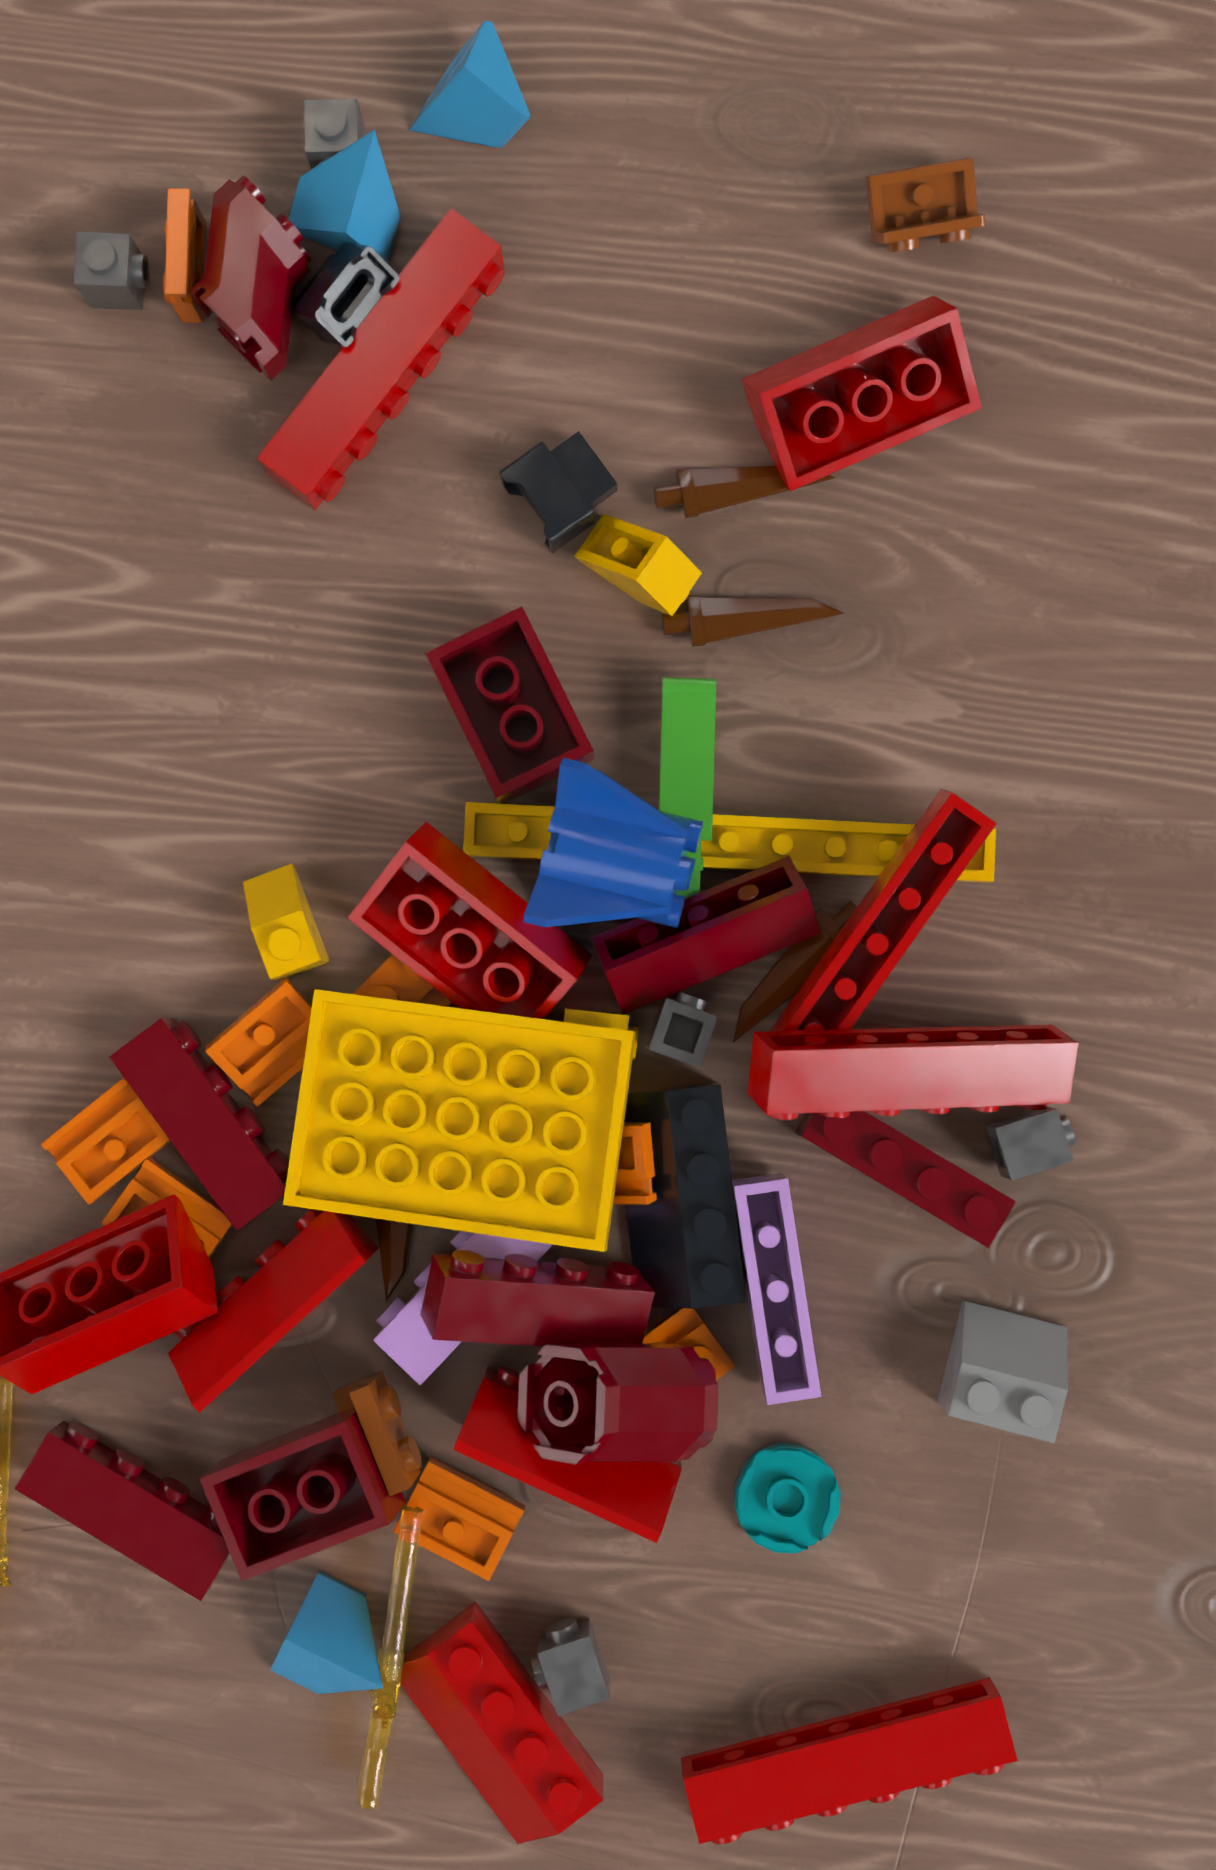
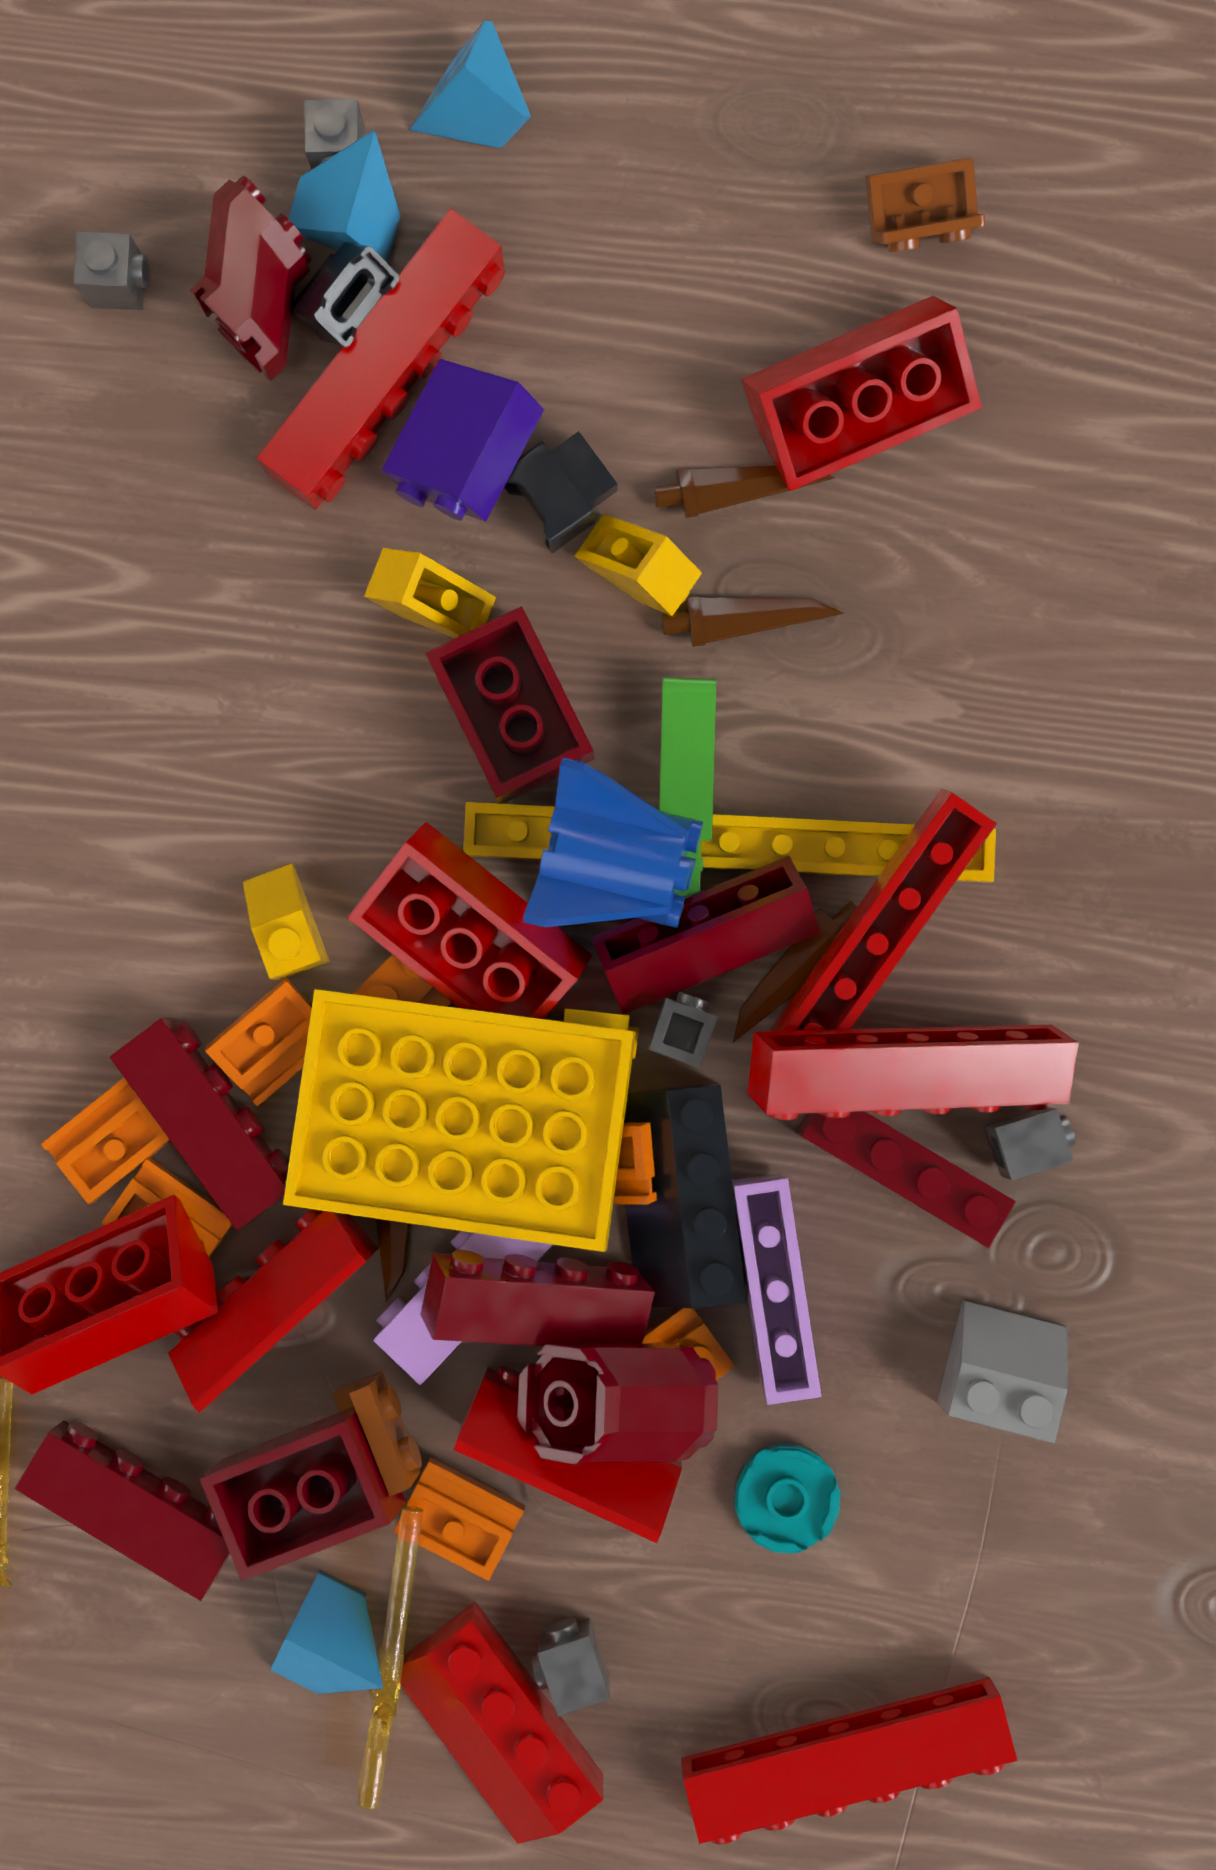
(184, 253): orange plate -> none
(428, 593): none -> yellow slope
(462, 440): none -> dark purple brick

